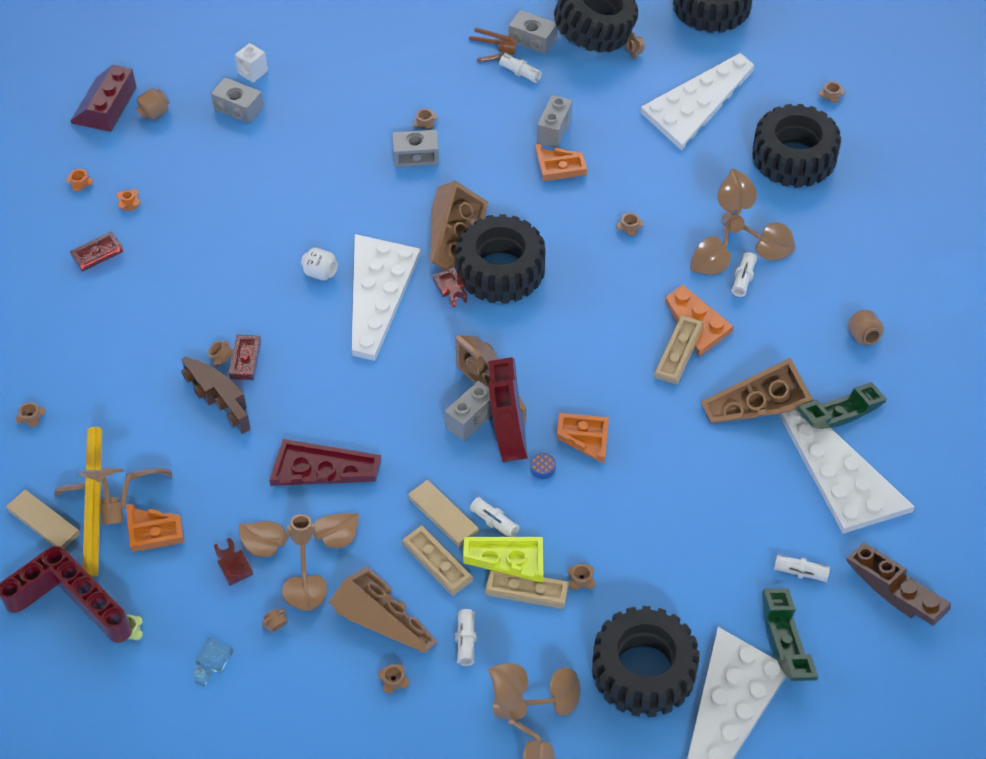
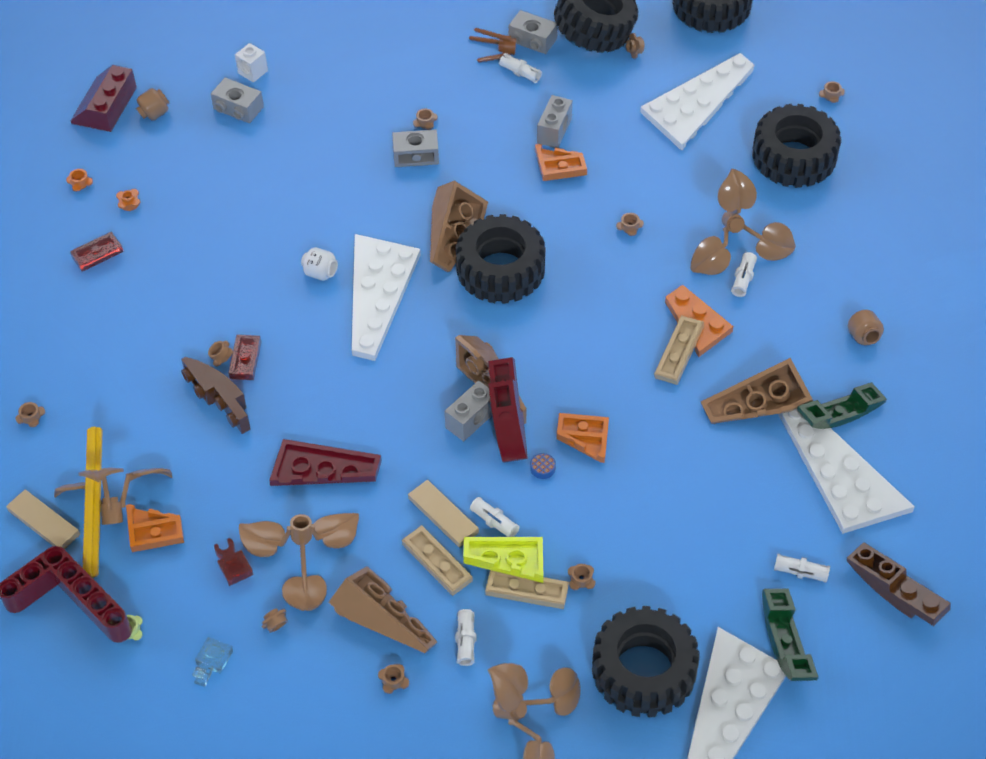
(450, 283): plate -> none

